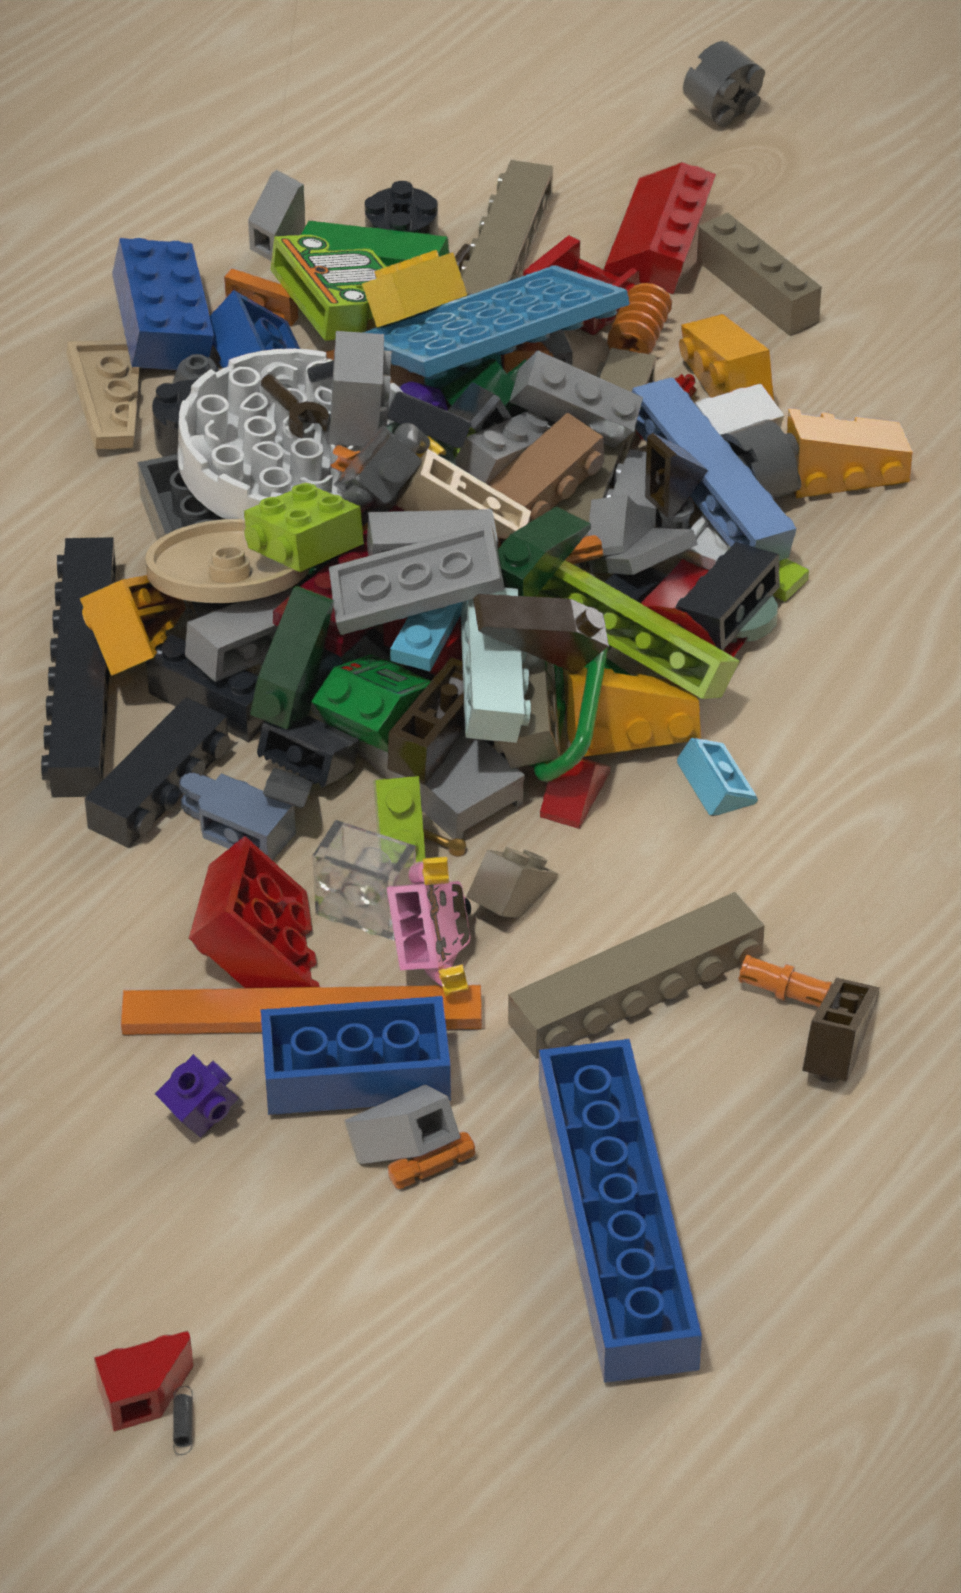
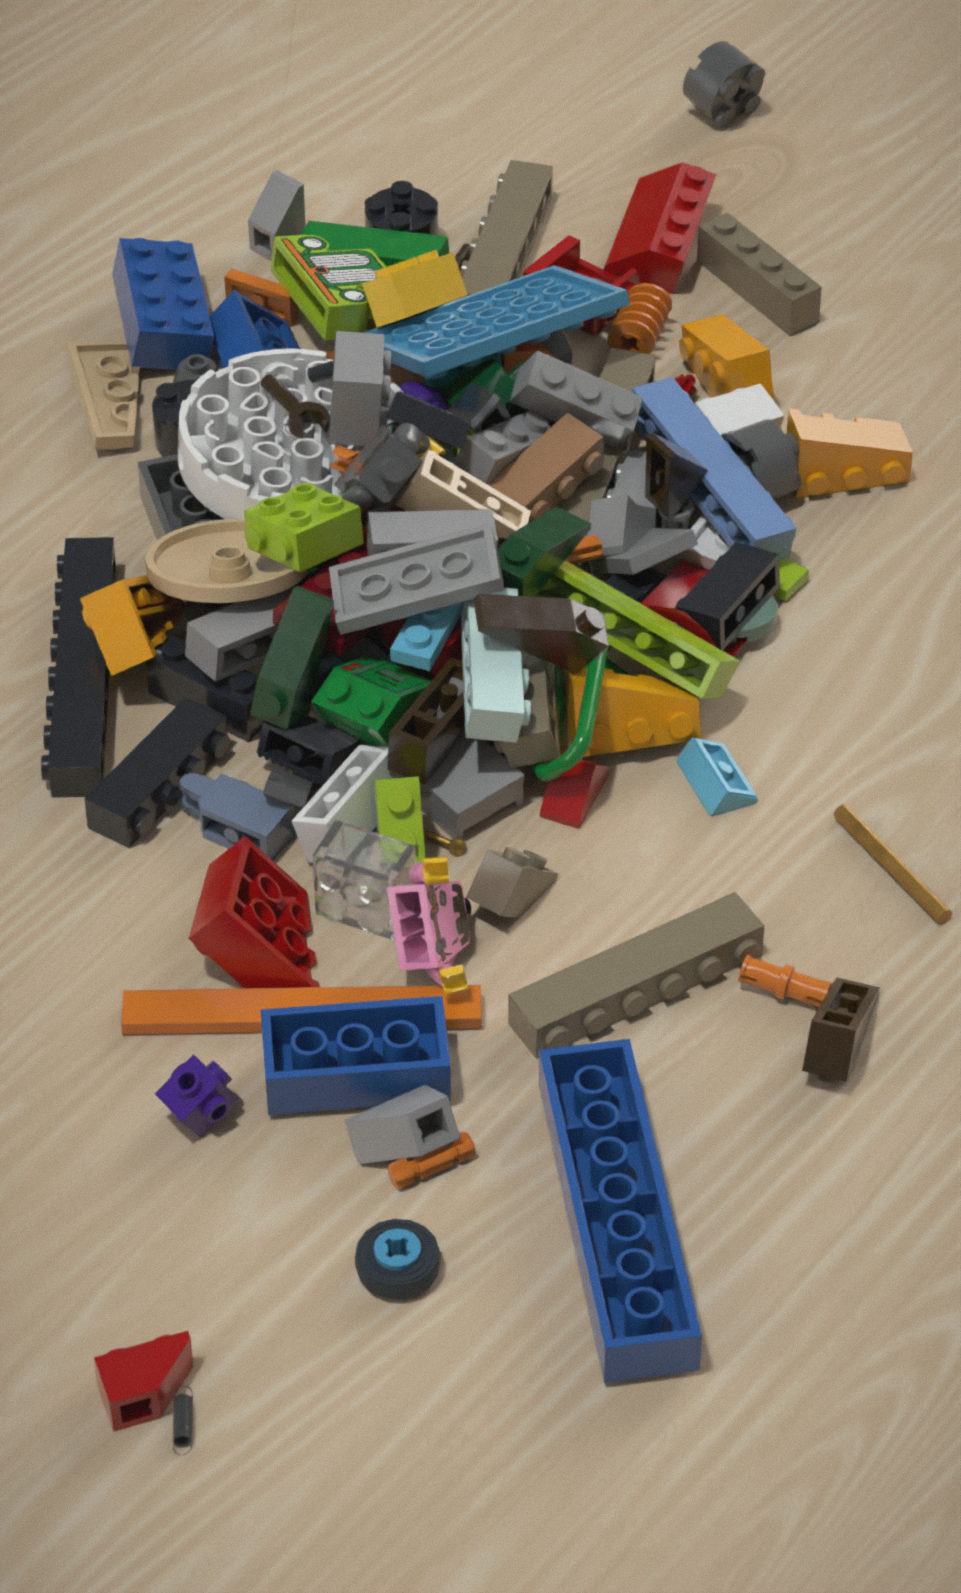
(344, 797): none -> white brick
(413, 1262): none -> black wheel
(893, 864): none -> pearl gold bar

